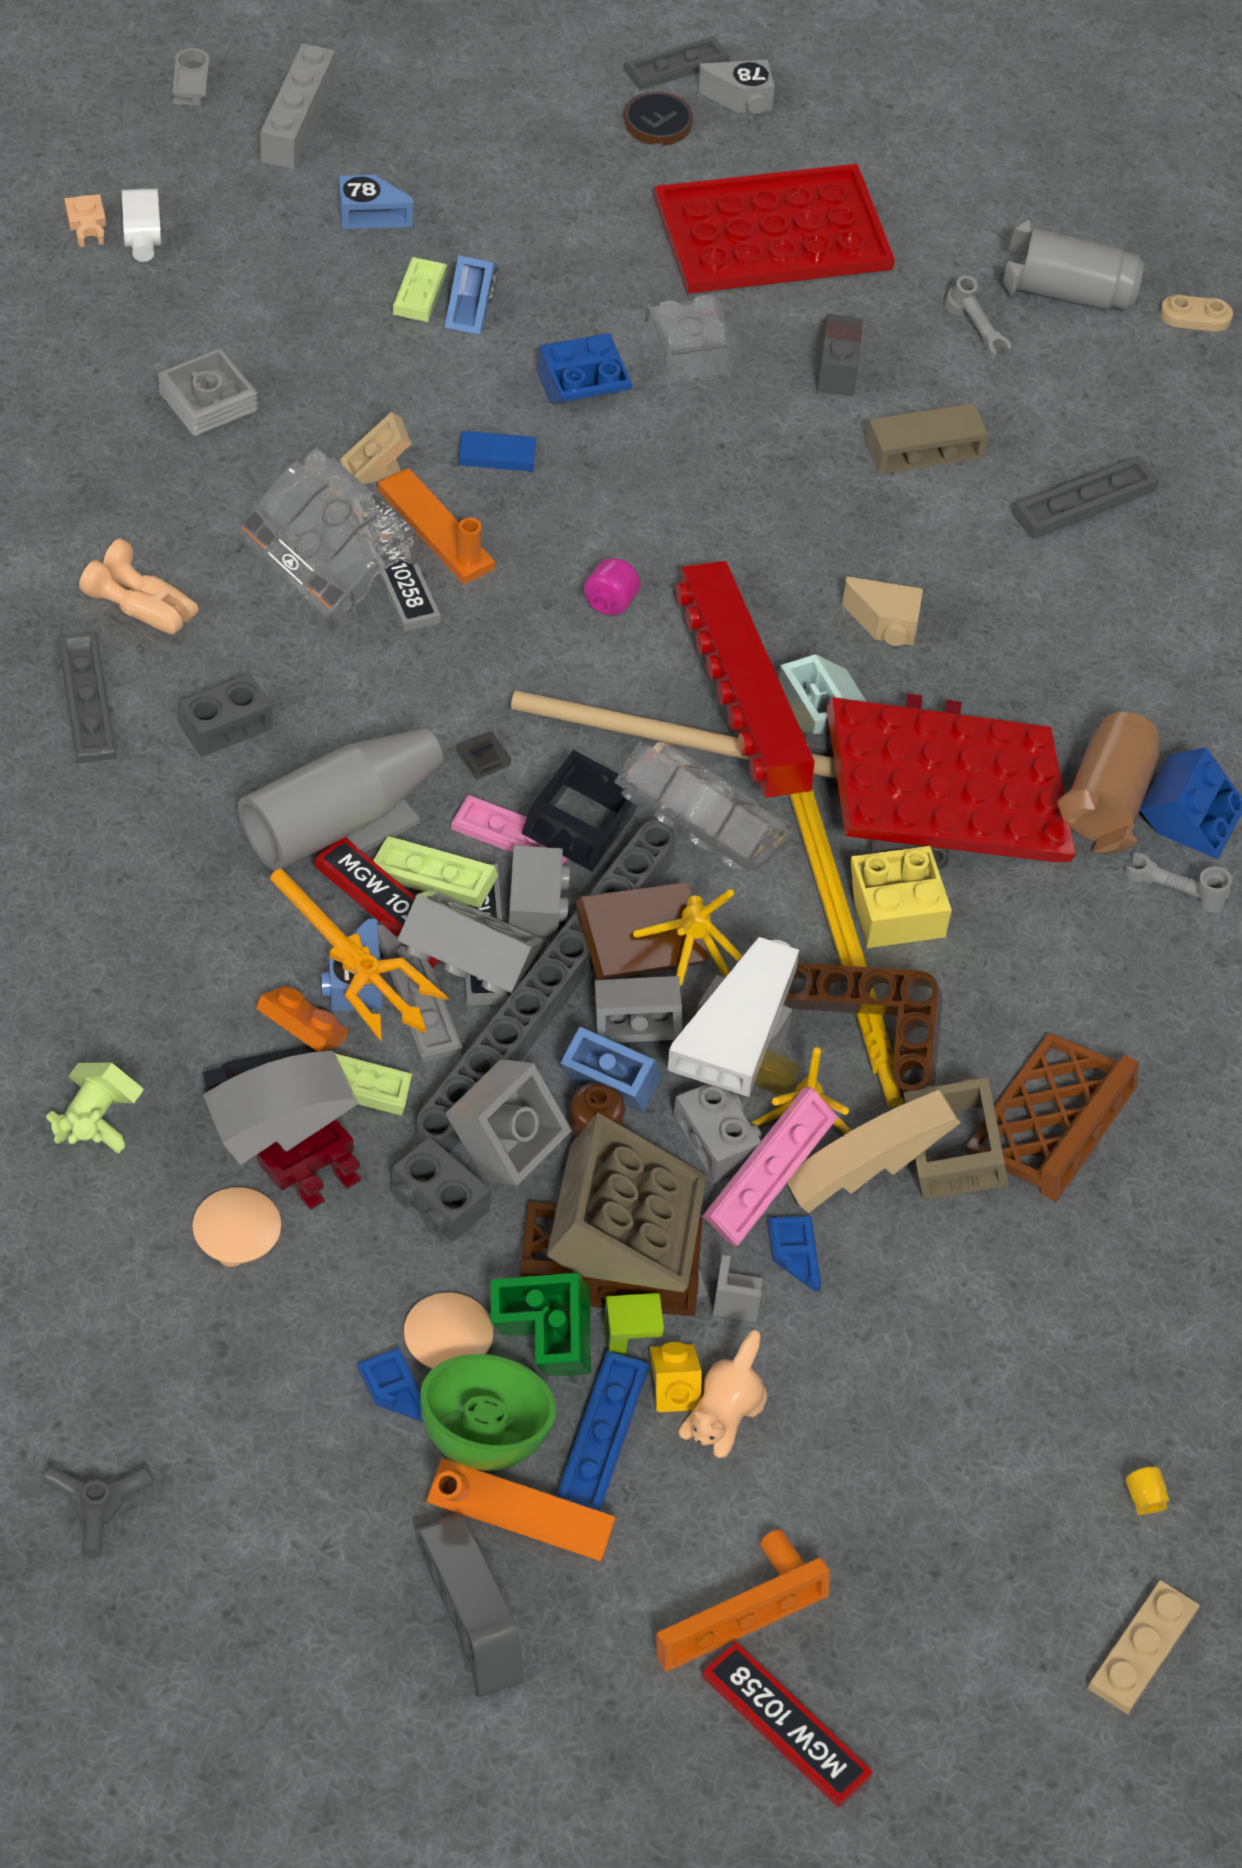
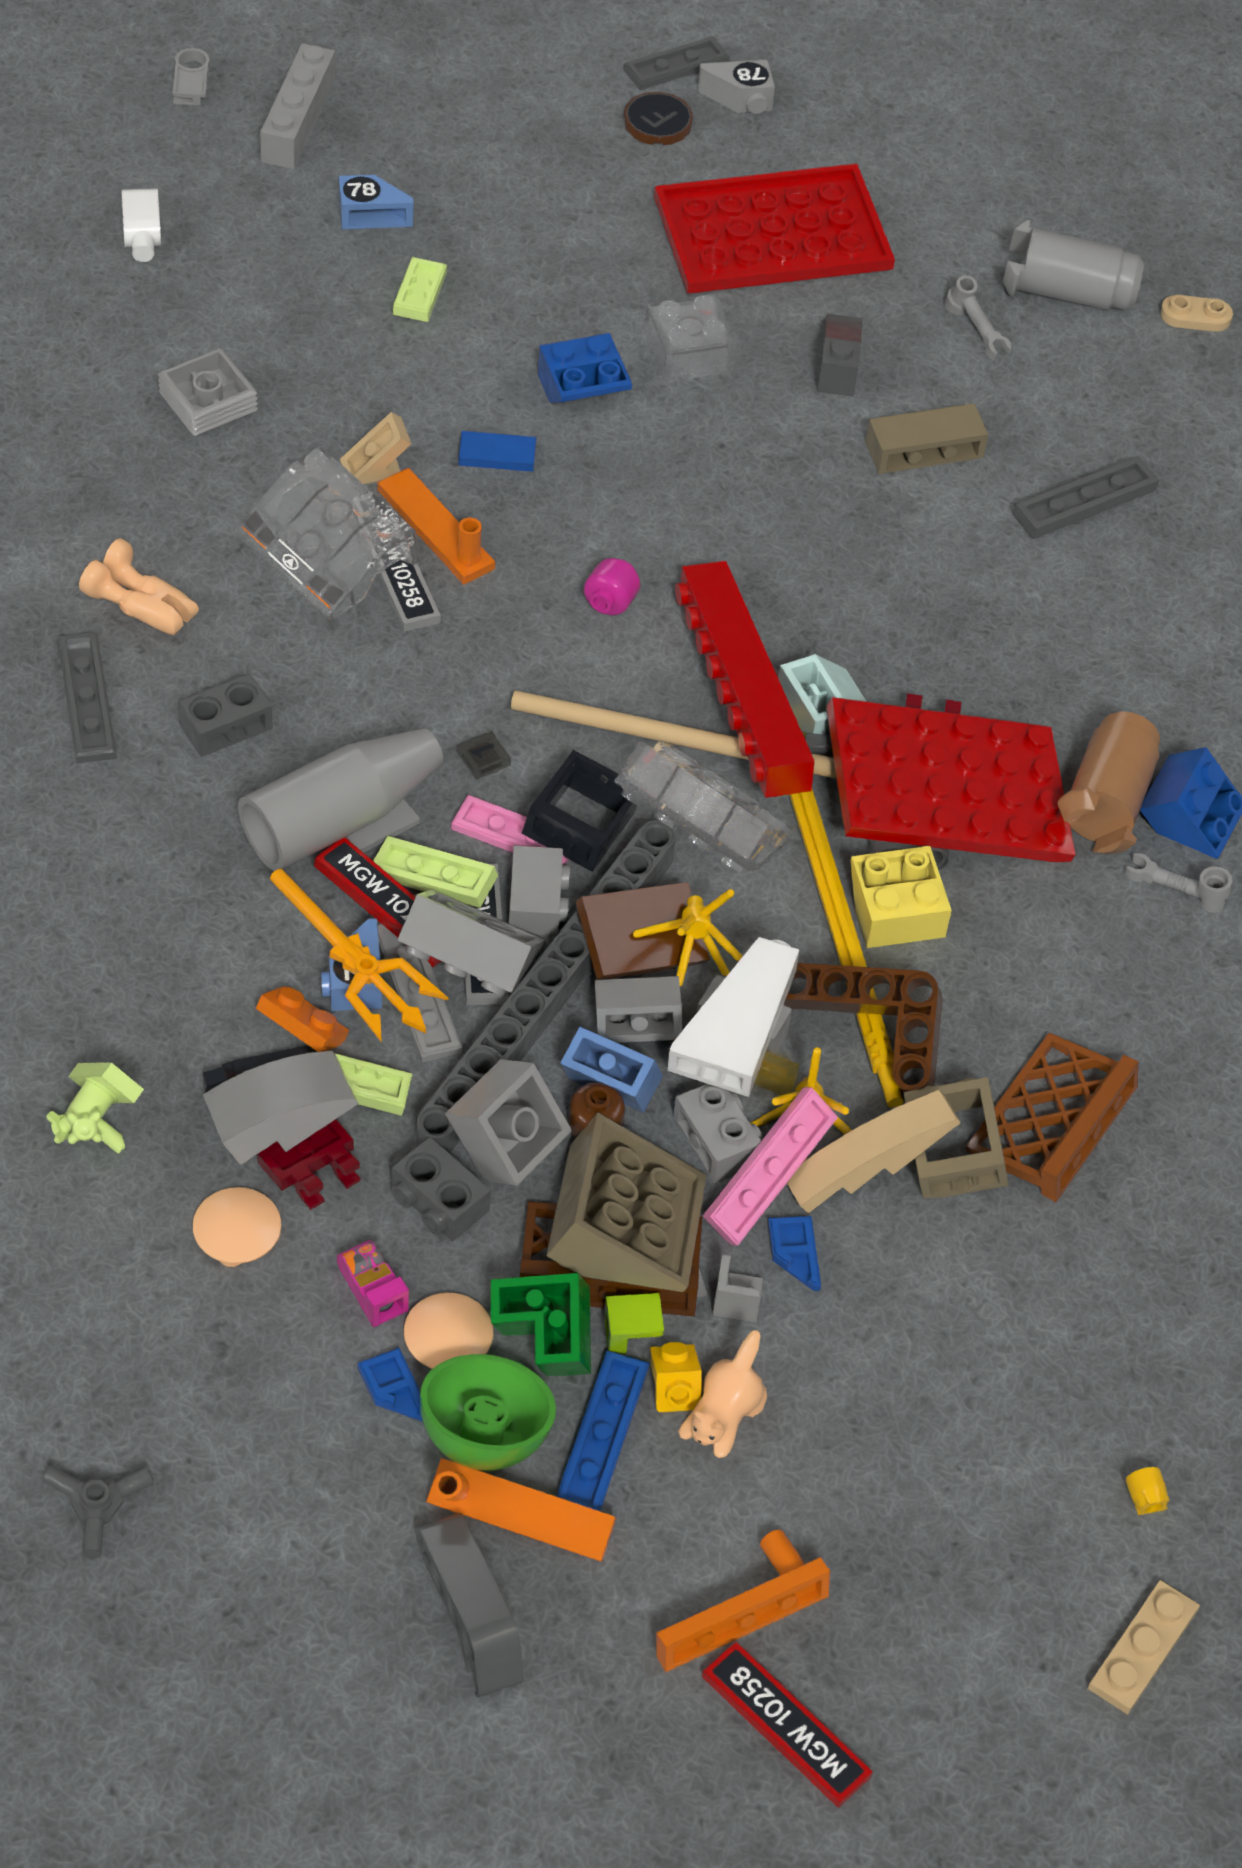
(86, 217): light nougat plate -> none
(373, 1282): none -> dark pink leg
(471, 294): medium blue slope -> none
(884, 609): tan slope -> none

